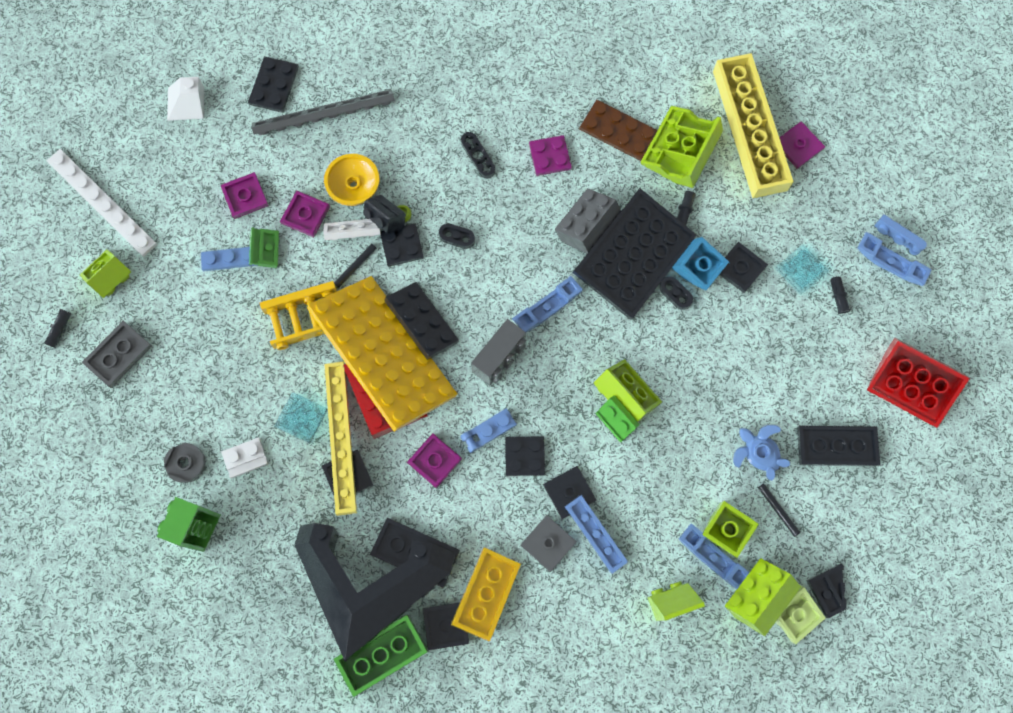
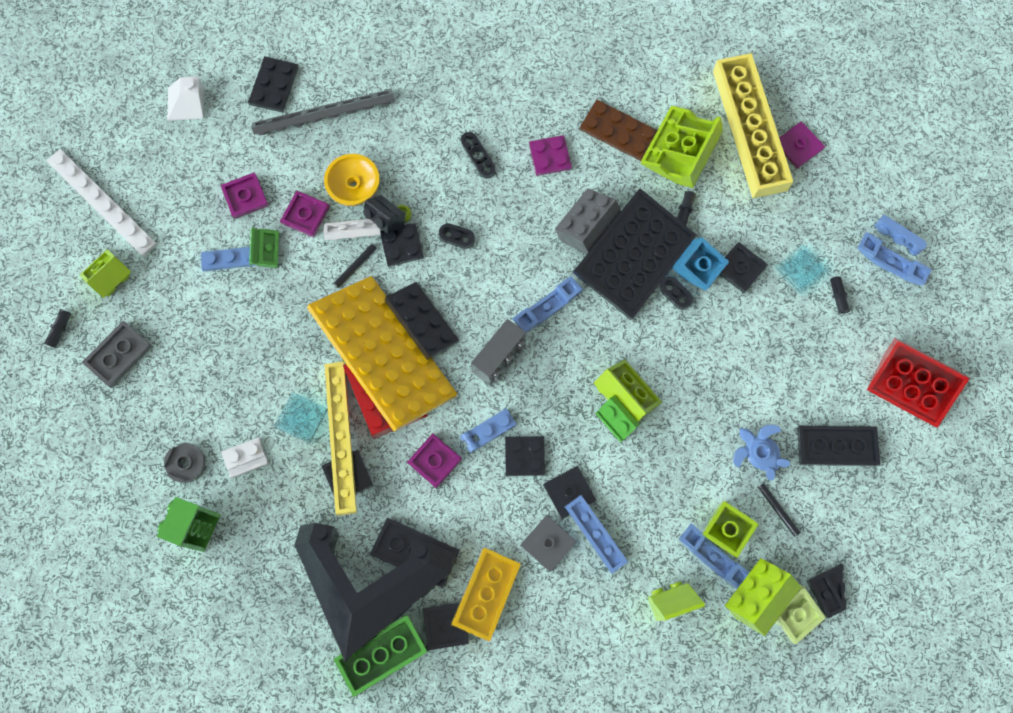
(290, 303): yellow fence -> none

